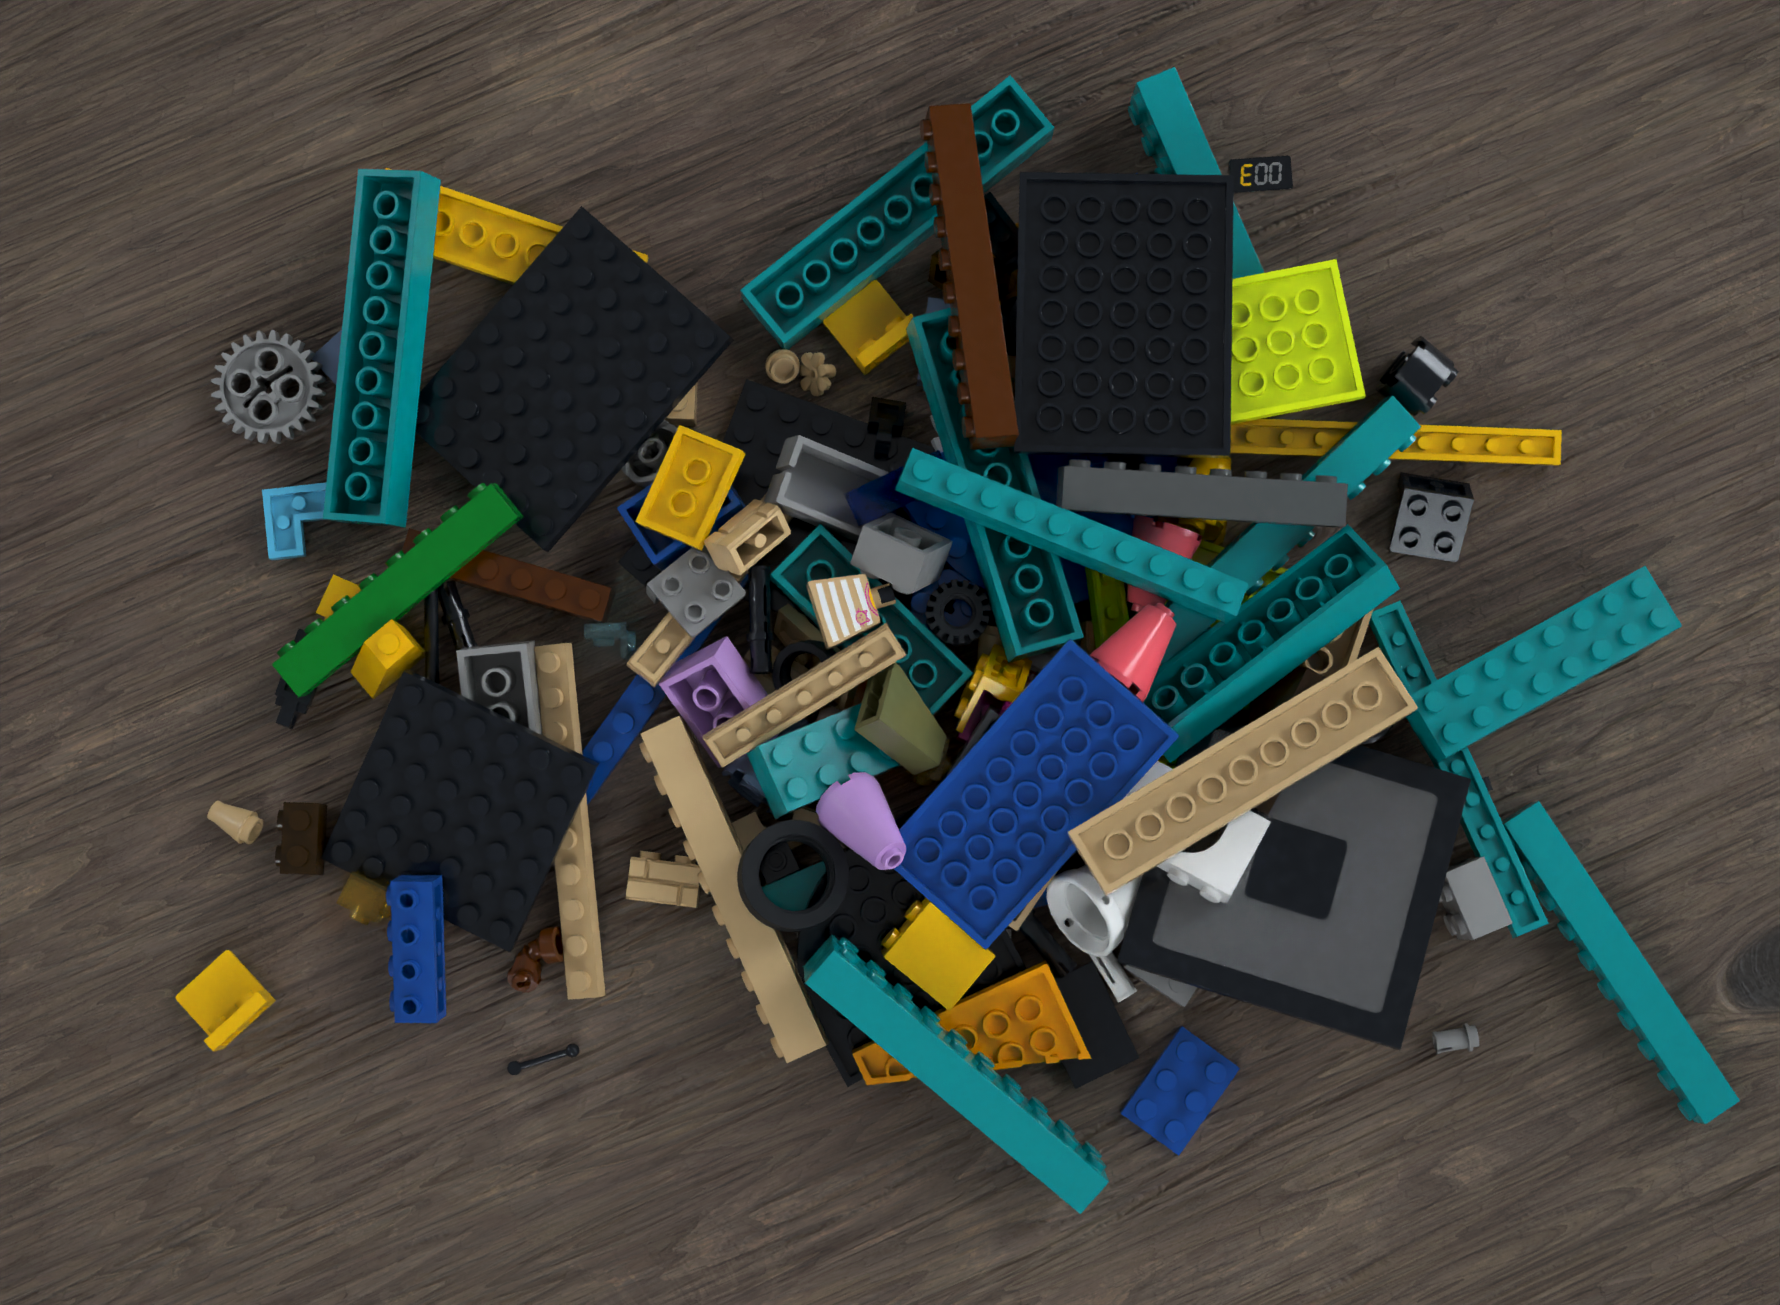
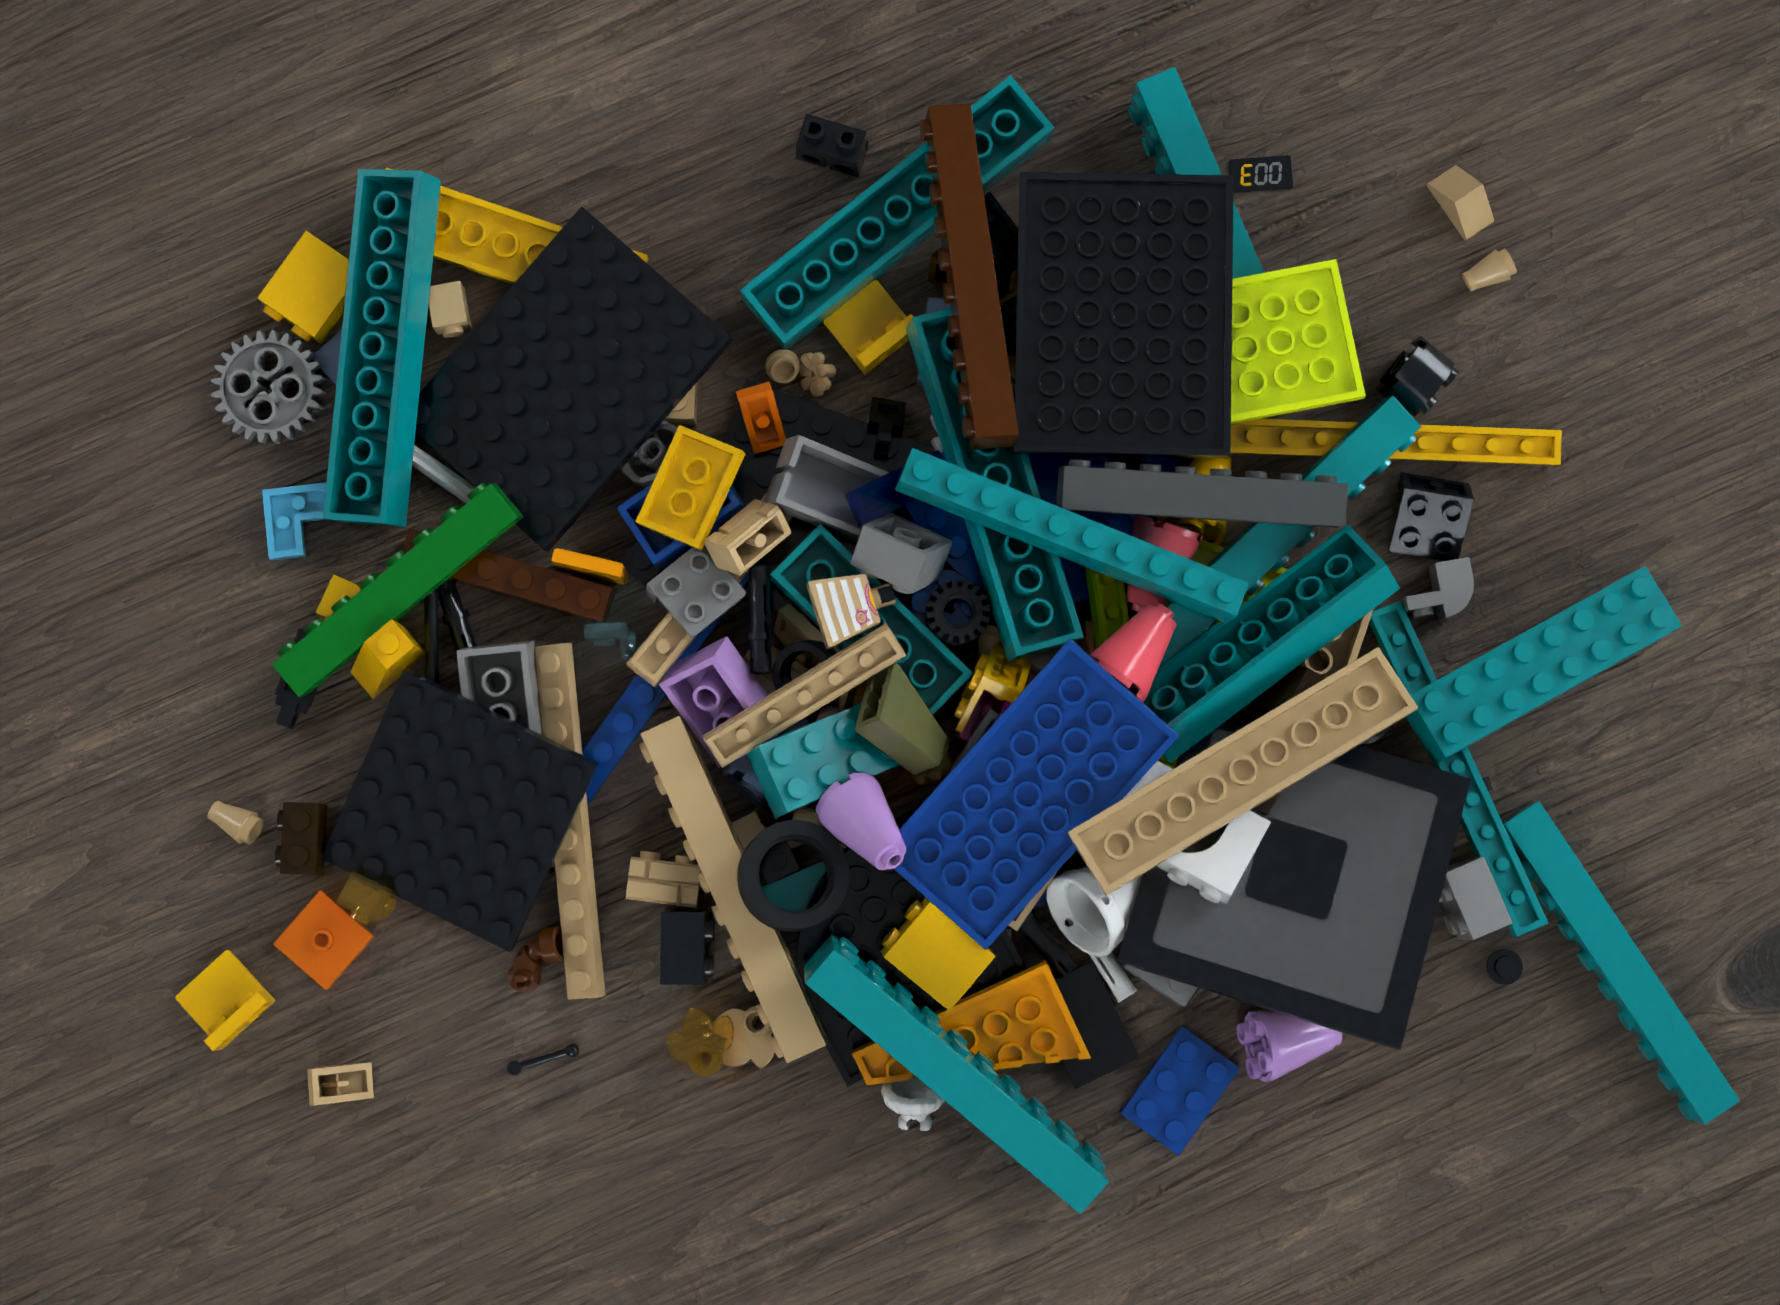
(308, 289): none -> yellow brick
(323, 940): none -> orange plate
(340, 1083): none -> tan slope
(417, 948): blue brick -> none
(441, 474): none -> white axle
(449, 309): none -> tan brick
(590, 566): none -> light orange tile
(685, 948): none -> black brick
(701, 1036): none -> clear yellow plate
(748, 1041): none -> tan plate
(761, 417): none -> orange slope
(833, 141): none -> black hips
(912, 1101): none -> white hair
(1282, 1043): none -> lavender cone
(1451, 587): none -> light grey brick
(1456, 1039): light grey pin -> none
(1462, 201): none -> tan slope
(1491, 270): none -> tan cone
(1504, 966): none -> black plate

